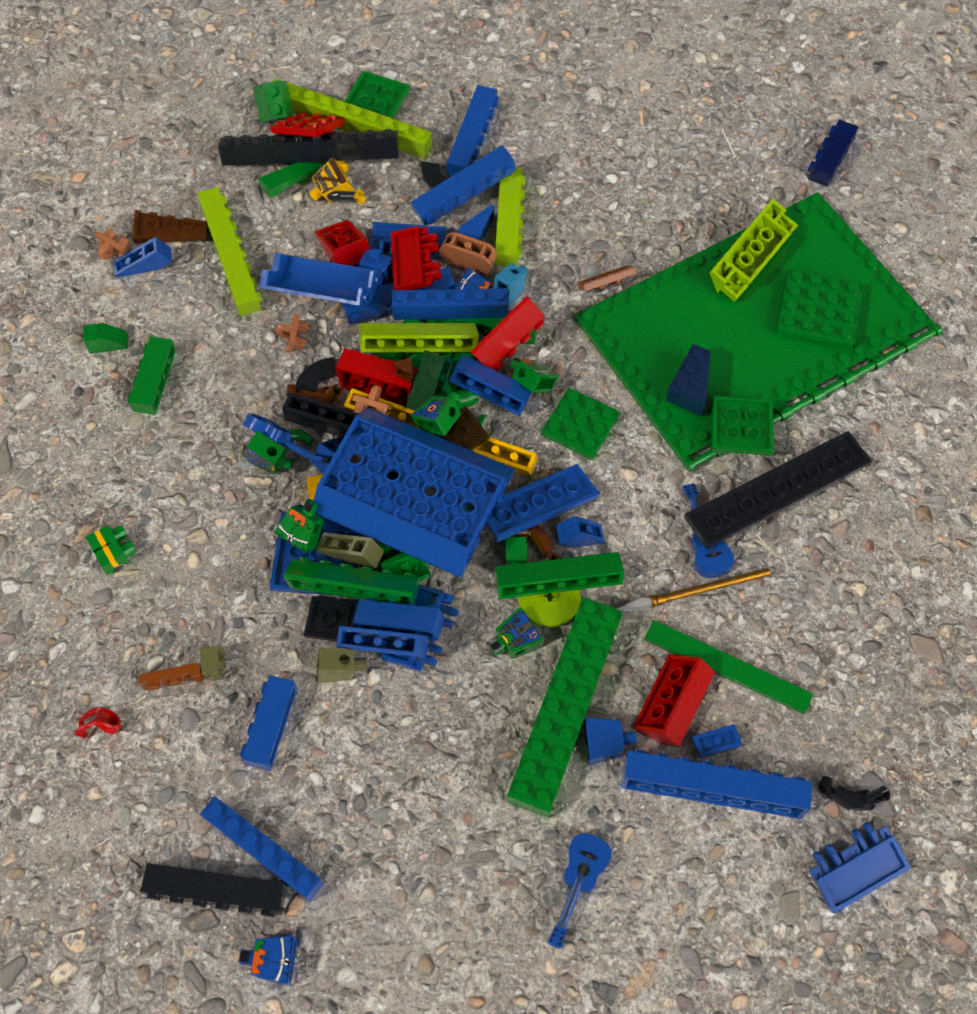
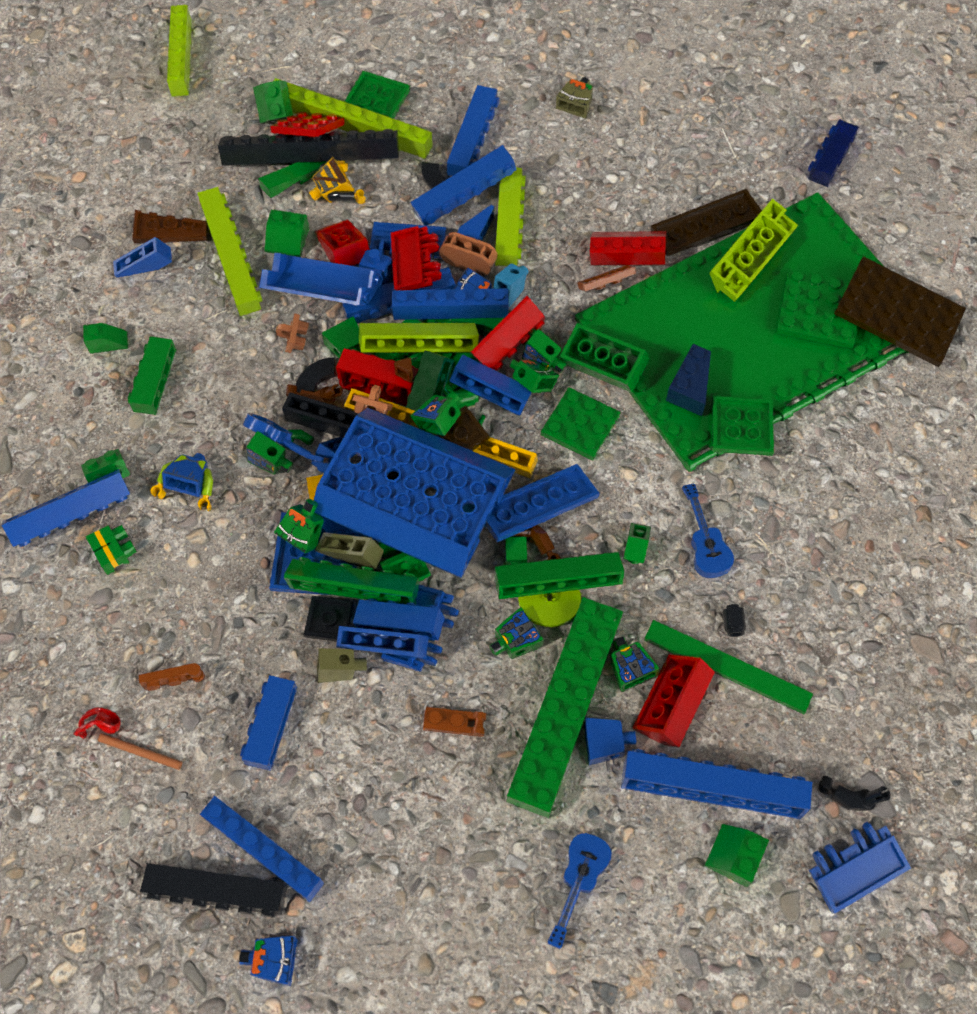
(65, 508): none -> blue brick
(105, 464): none -> green bracket
(109, 246): nougat hips -> none
(140, 751): none -> nougat bar
(179, 50): none -> lime brick
(187, 476): none -> blue torso
(213, 662): olive brick -> none
(286, 233): none -> green slope
(342, 336): none -> green torso
(454, 721): none -> dark orange plate
(544, 351): none -> green torso
(575, 97): none -> olive torso
(579, 532): blue slope -> none
(604, 357): none -> green brick
(628, 248): none -> red slope
(632, 664): none -> torso
(637, 543): none -> green slope
(644, 603): pearl gold piece -> none
(708, 221): none -> dark brown plate
(716, 741): blue plate -> none
(734, 620): none -> black brick
(737, 854): none -> green slope
(777, 490): black plate -> none
(900, 311): none -> dark brown plate

